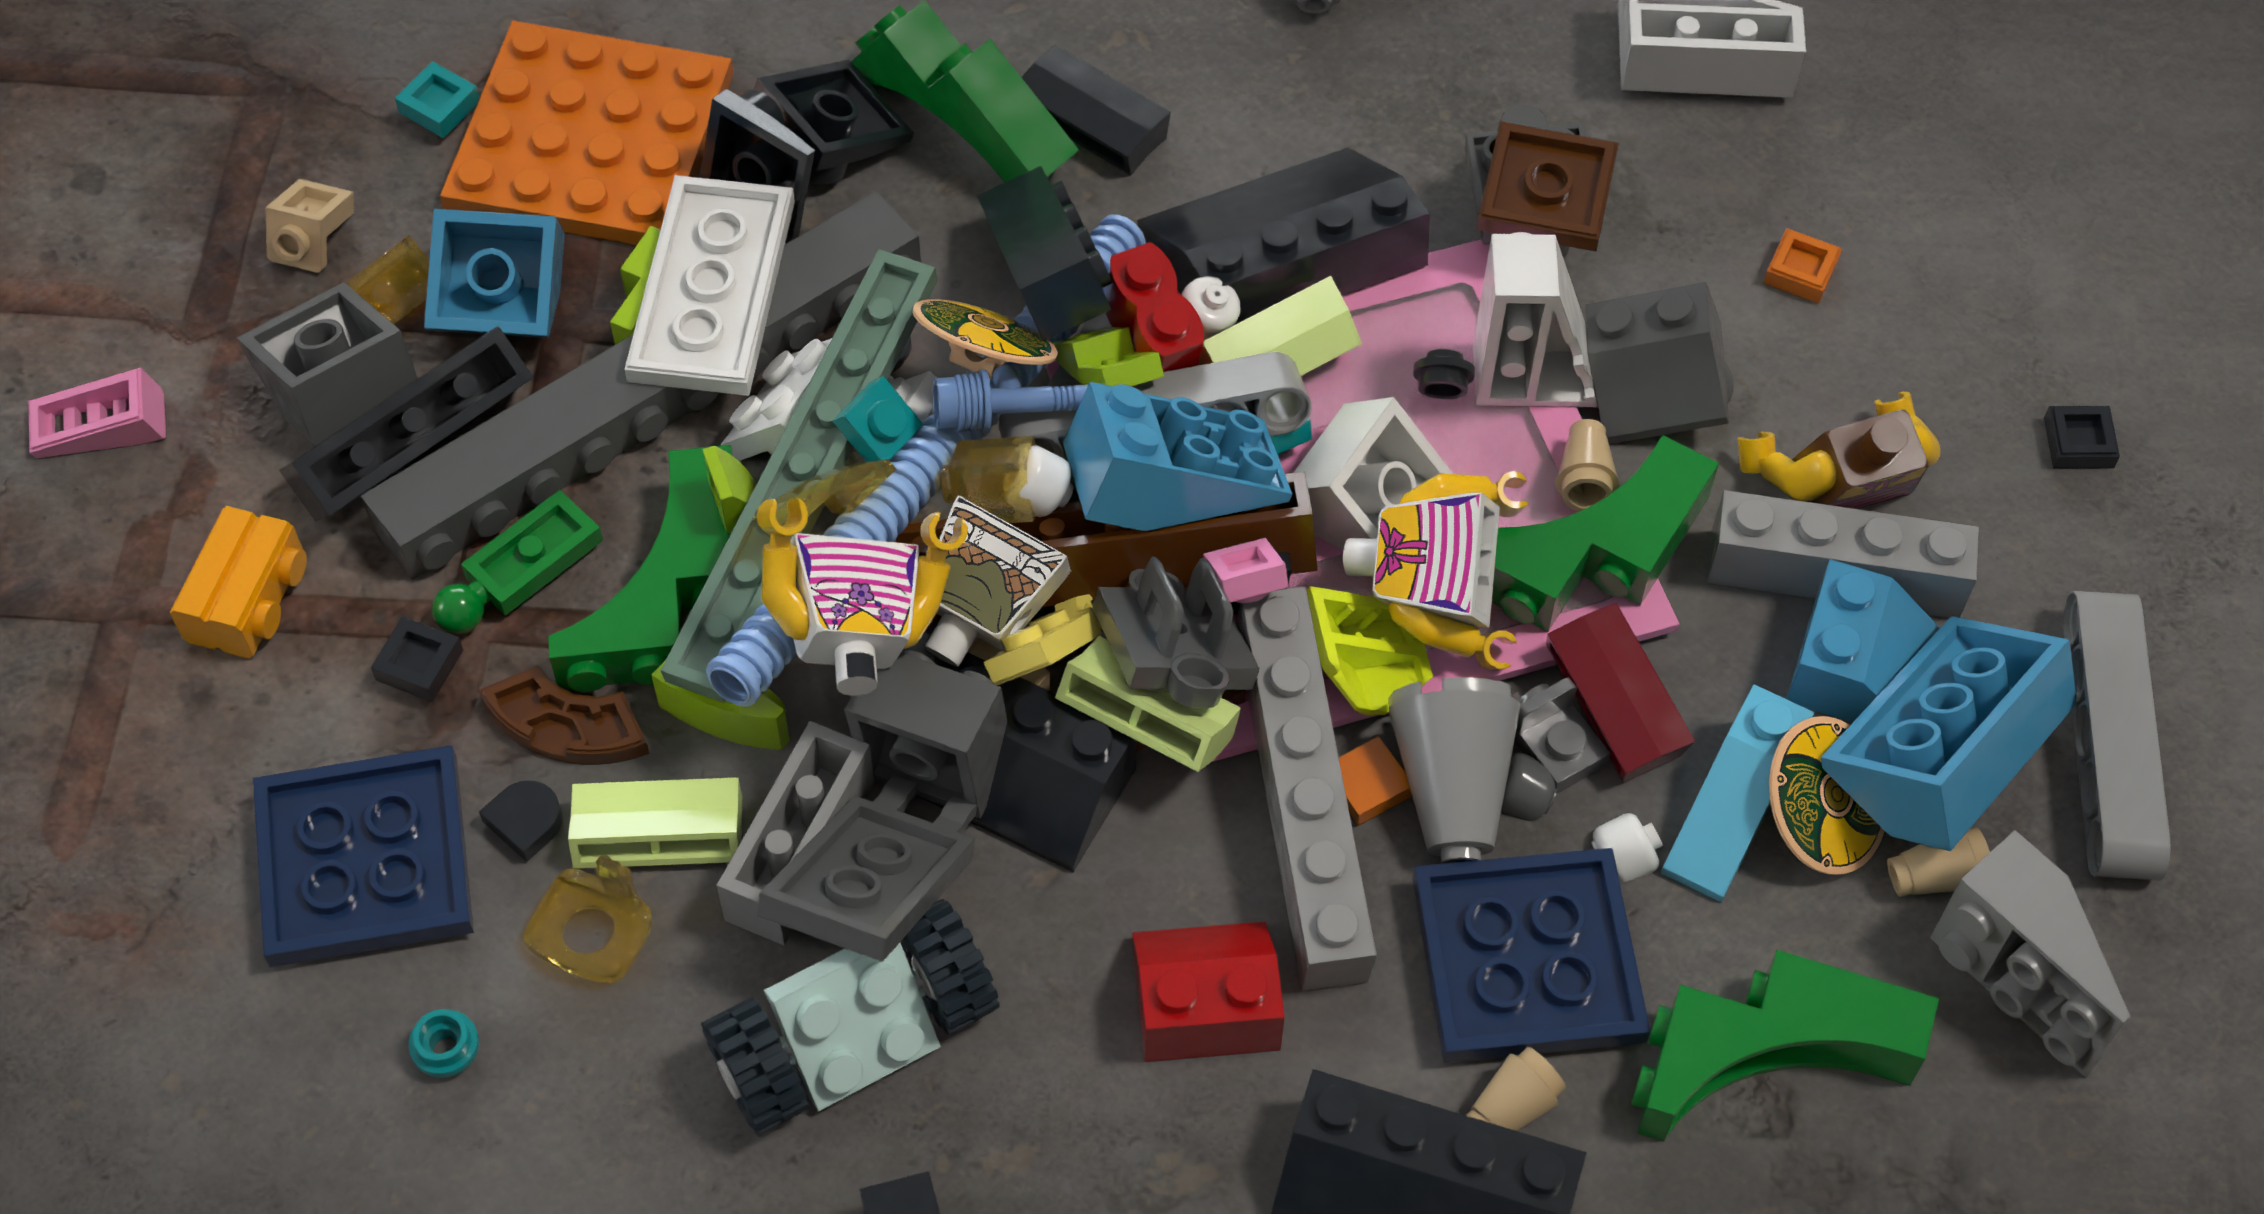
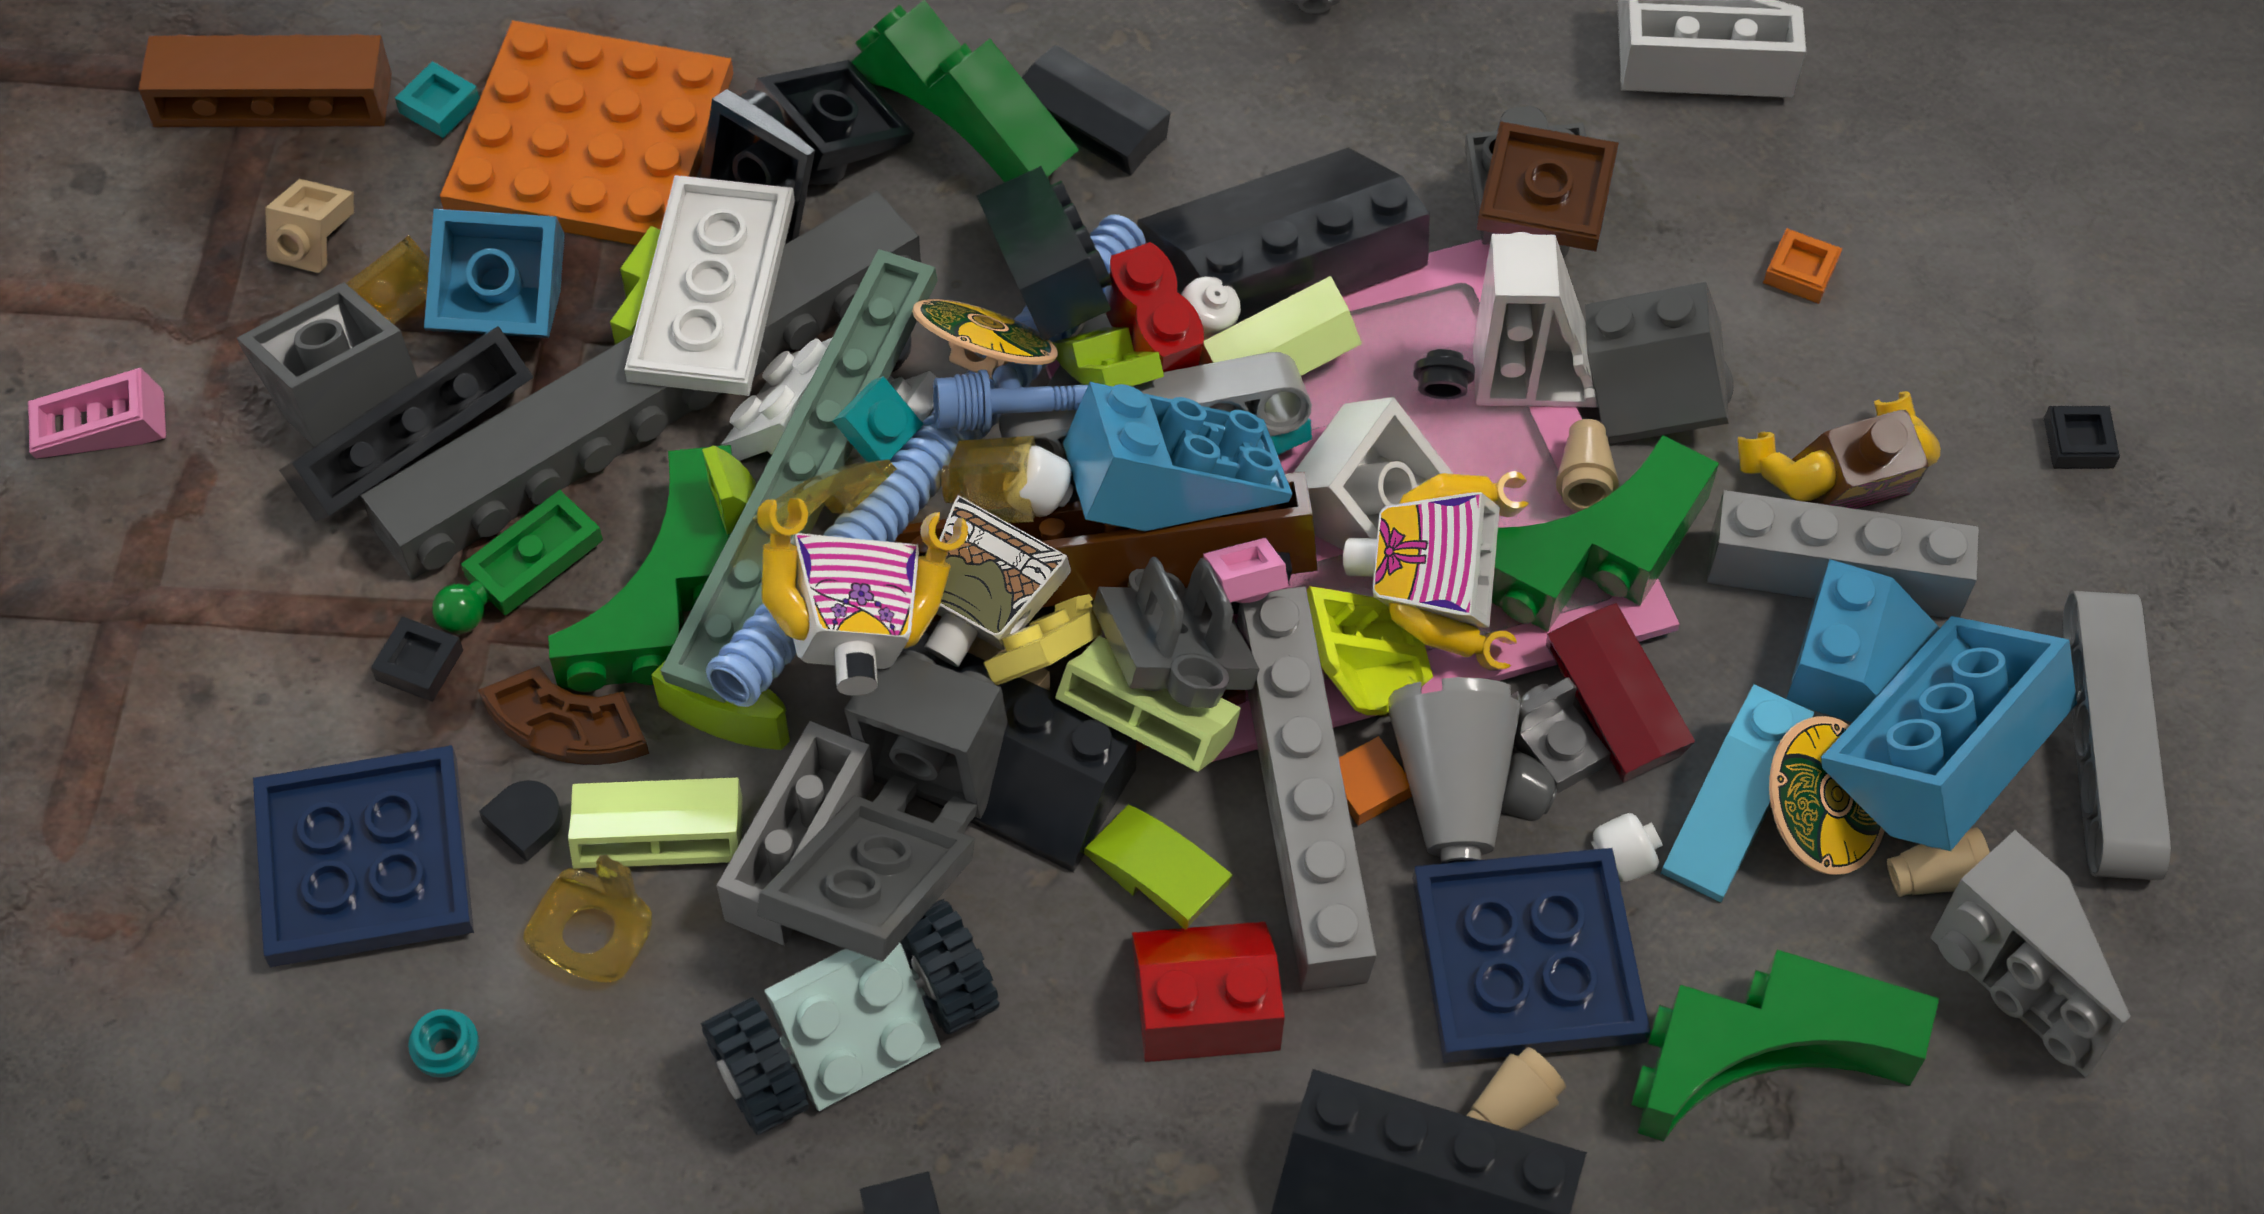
(239, 582): light orange brick -> none
(266, 81): none -> dark orange brick
(1160, 863): none -> lime slope

